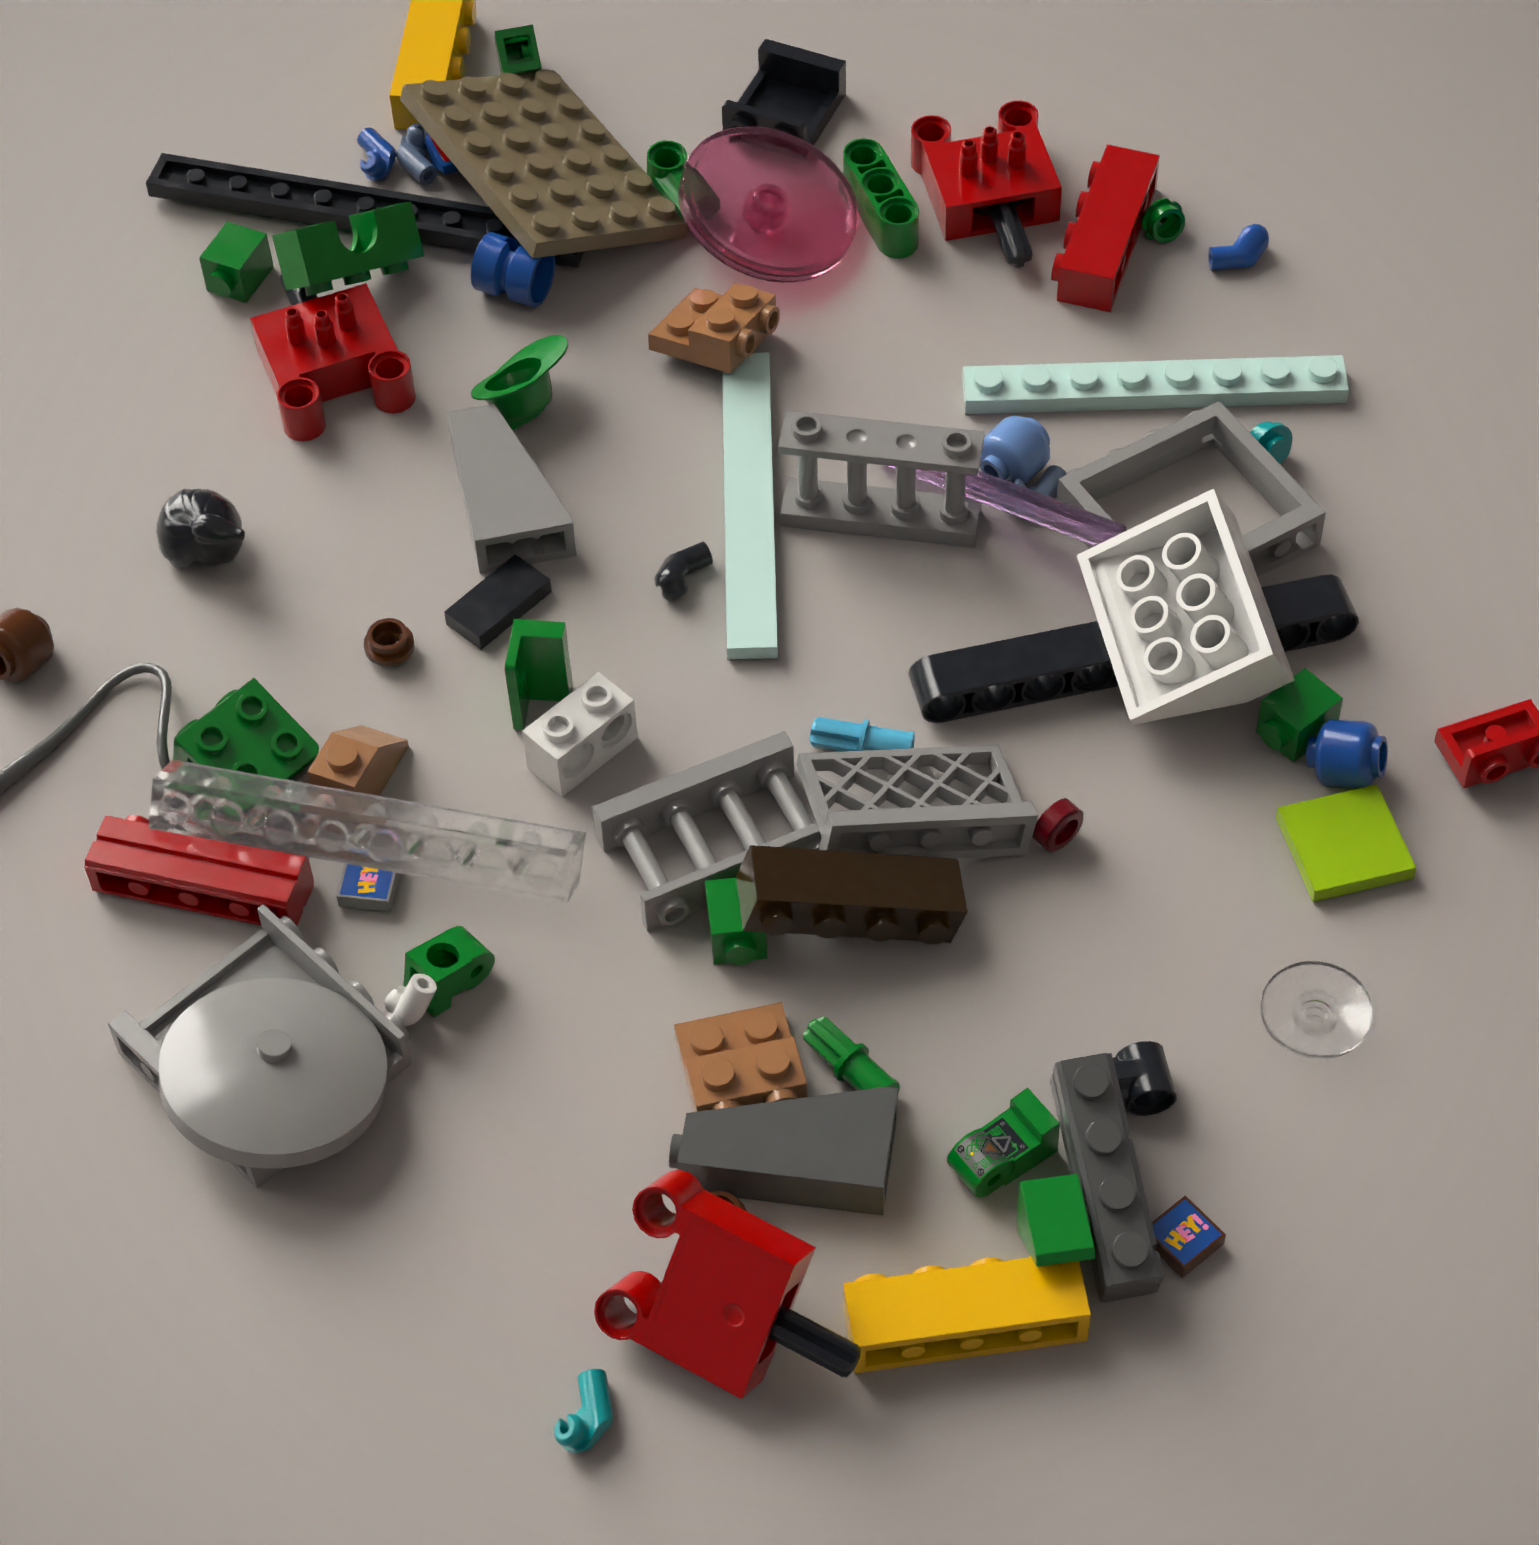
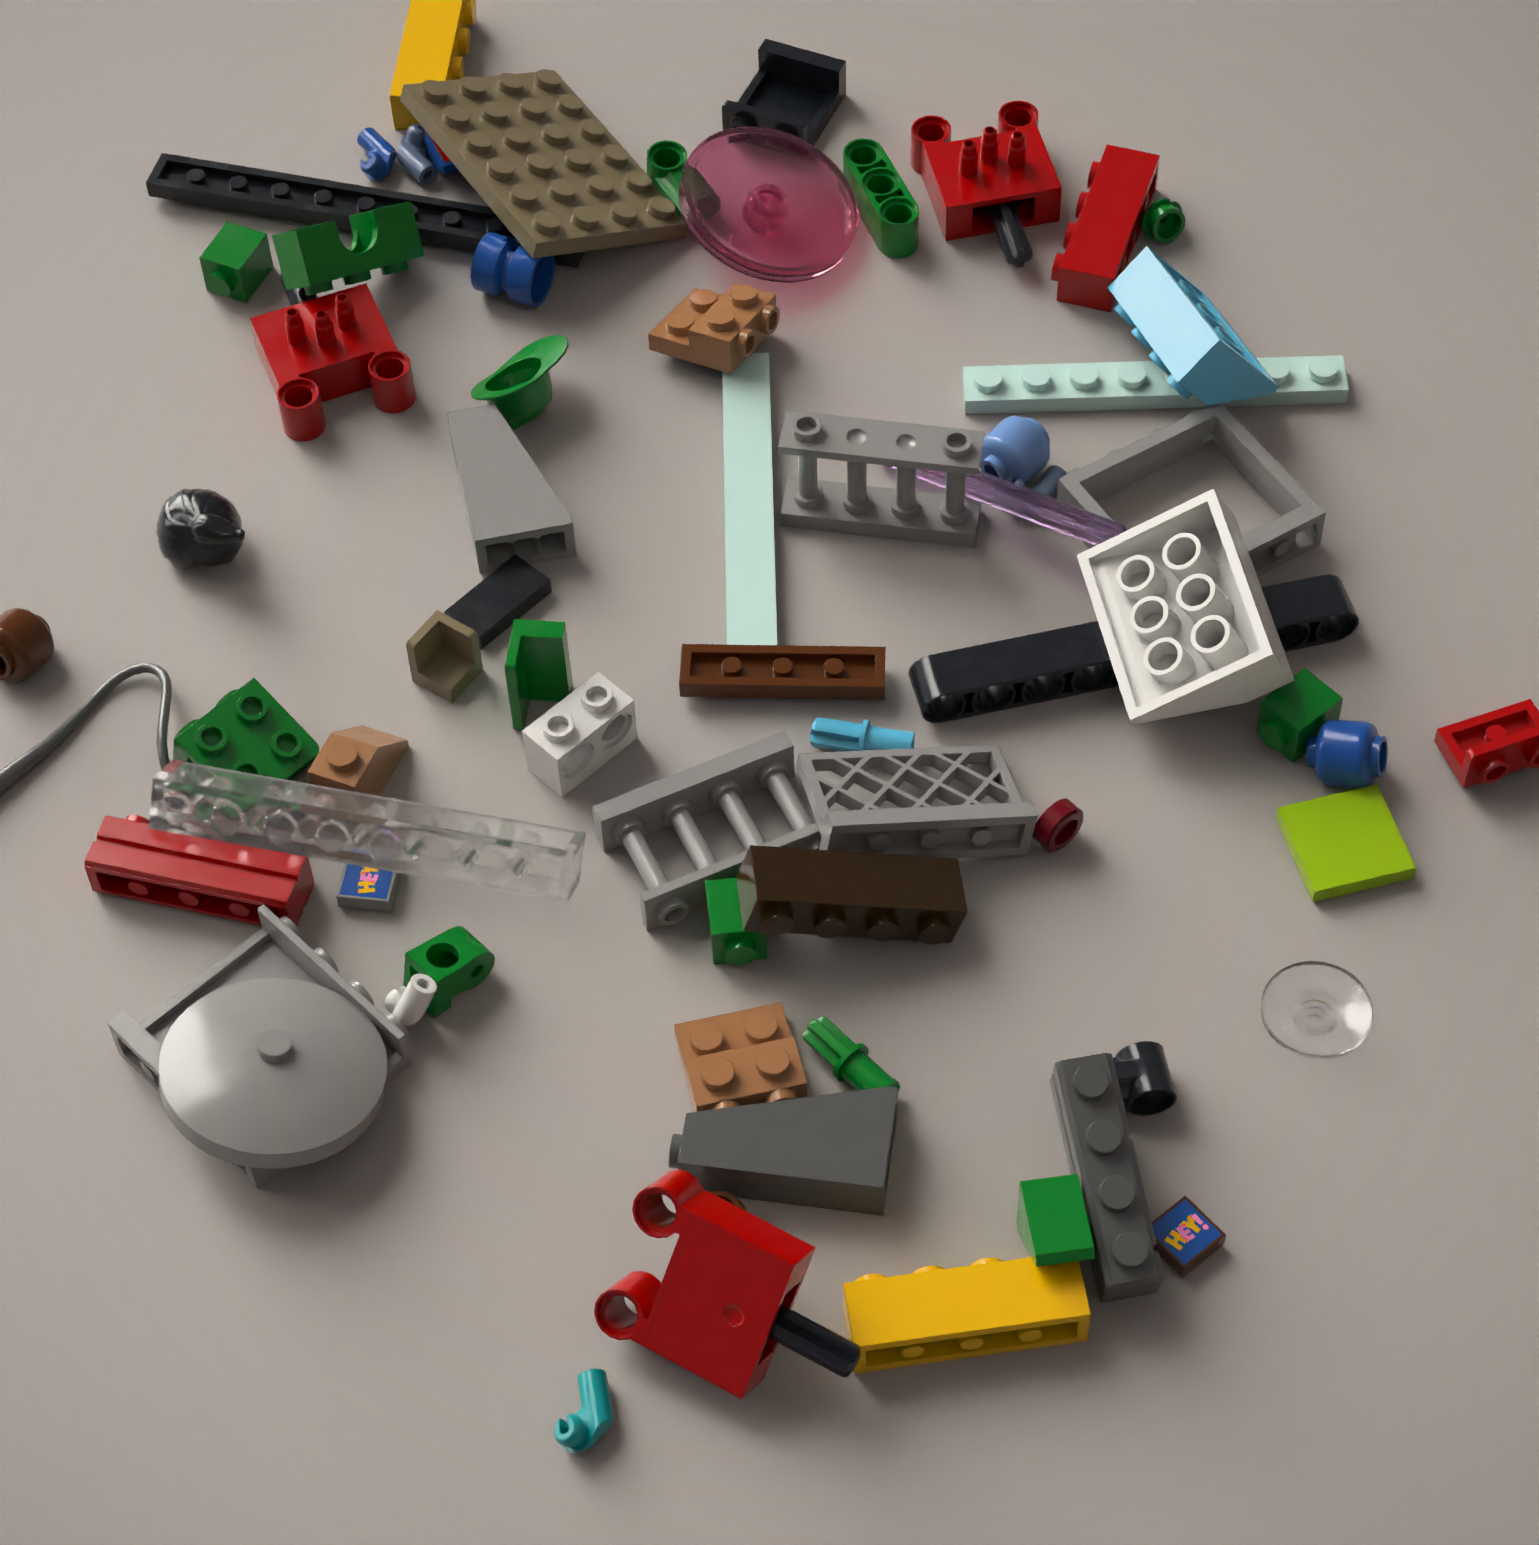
(388, 642): reddish brown plate -> none
(444, 656): none -> dark tan panel
(517, 50): green leg -> none
(678, 565): black arm -> none
(782, 671): none -> reddish brown plate
(1006, 1145): green leg -> none
(1187, 334): none -> slope
(1243, 253): blue arm -> none
(1274, 438): teal plate -> none

